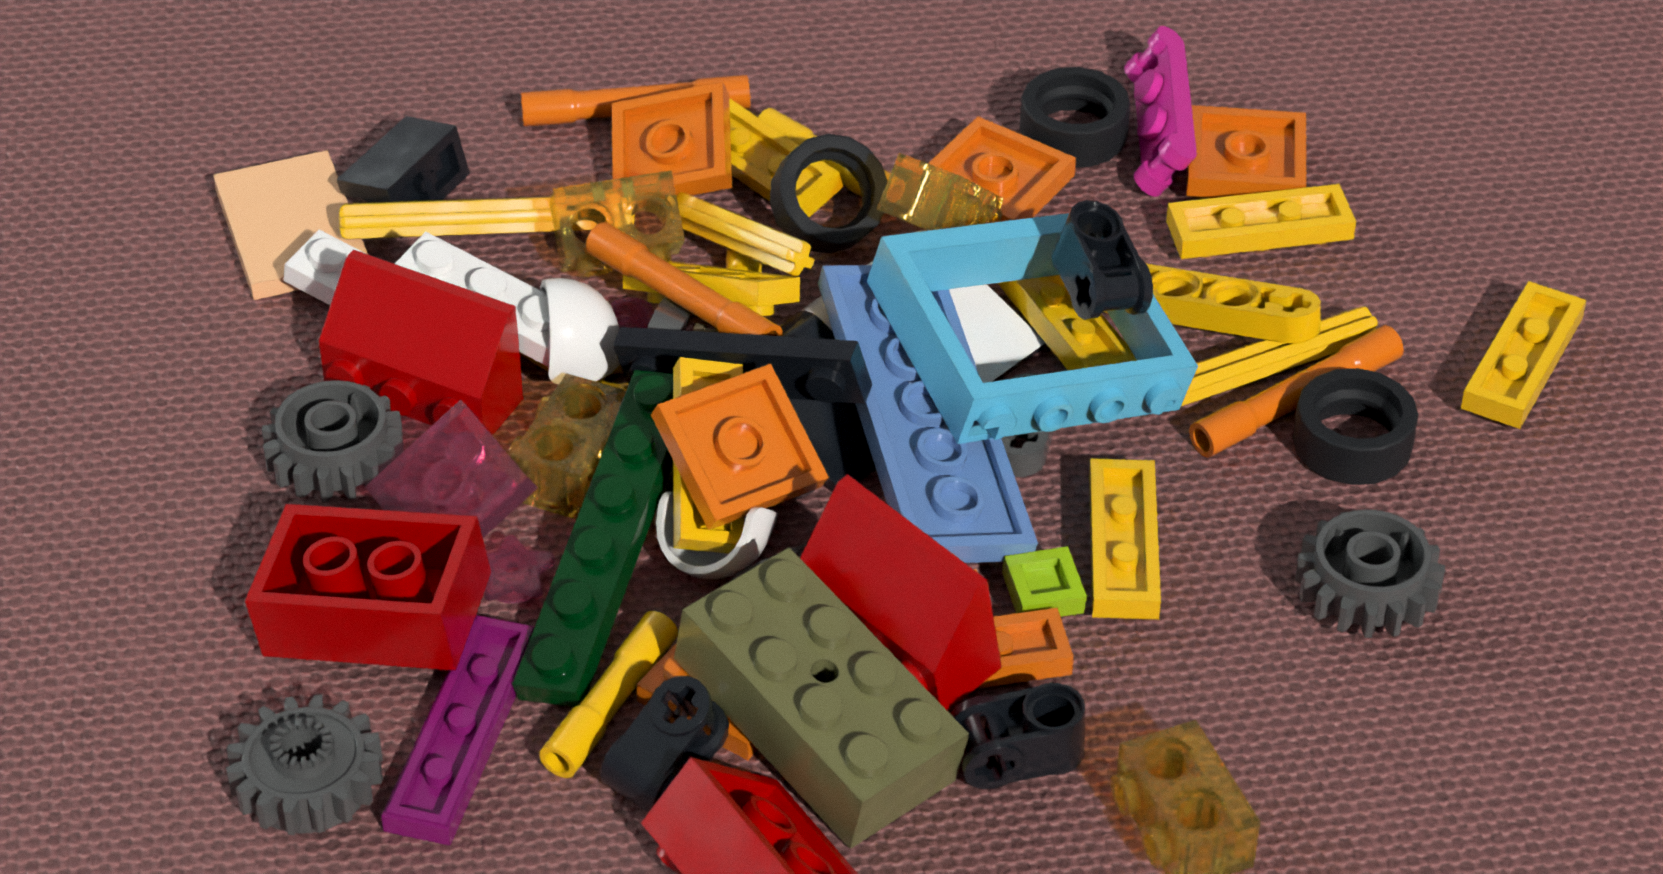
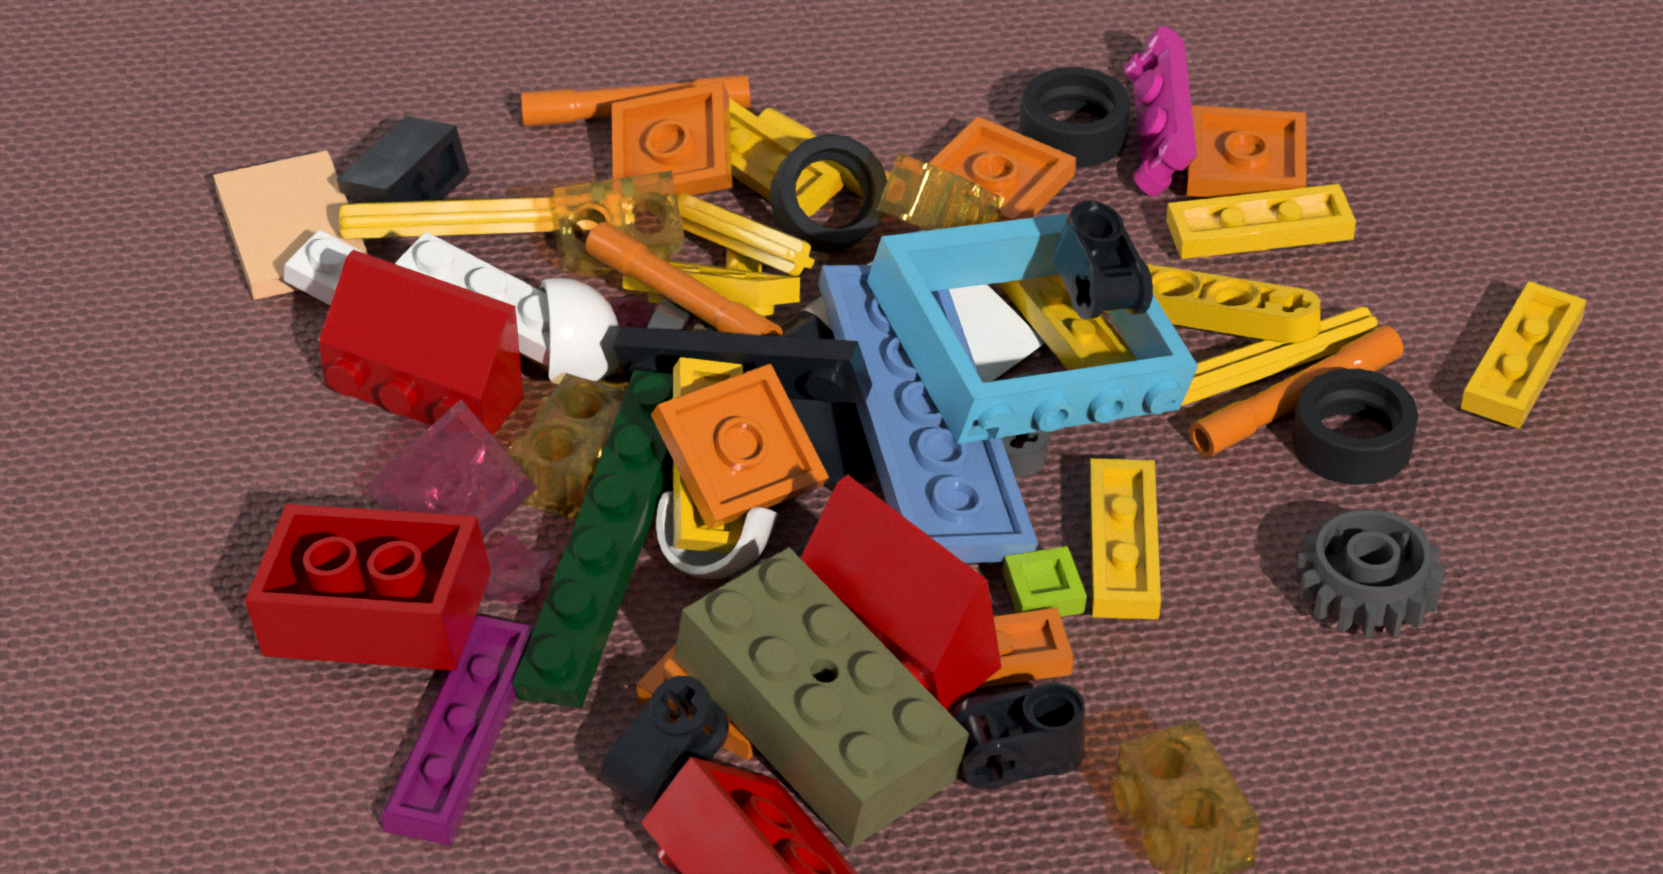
(305, 766): dark grey gear -> none
(331, 438): dark grey gear -> none
(588, 721): yellow piece -> none

